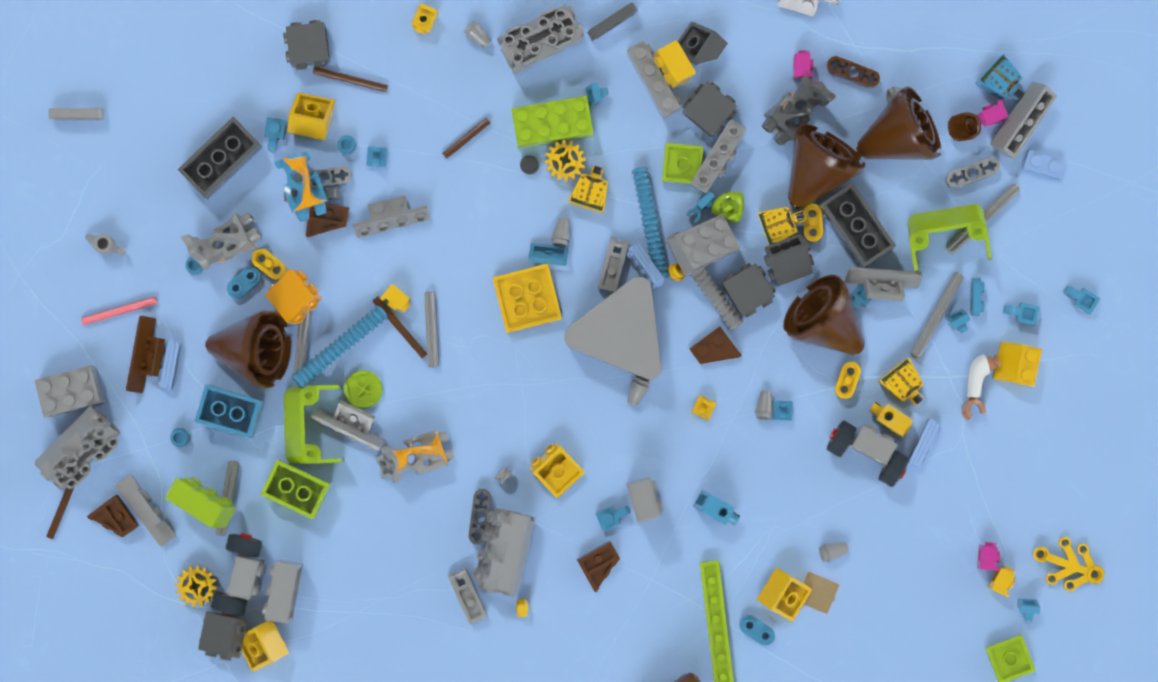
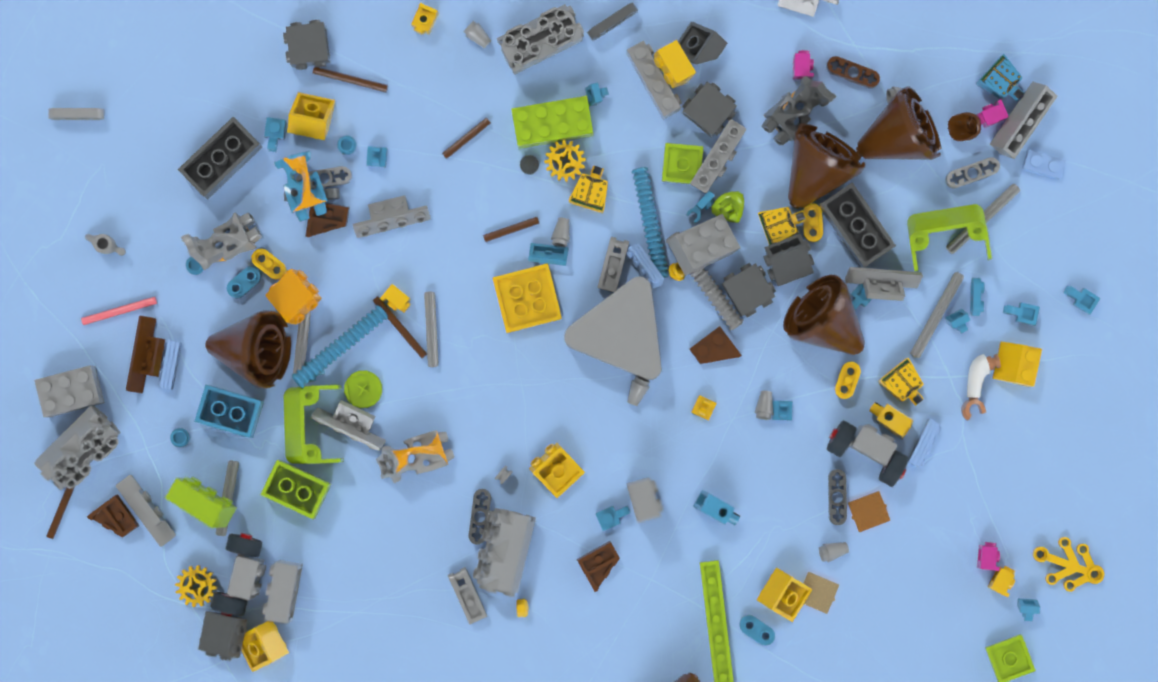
(511, 229): none -> reddish brown bar
(831, 512): none -> dark grey beam
(869, 511): none -> clear orange piece

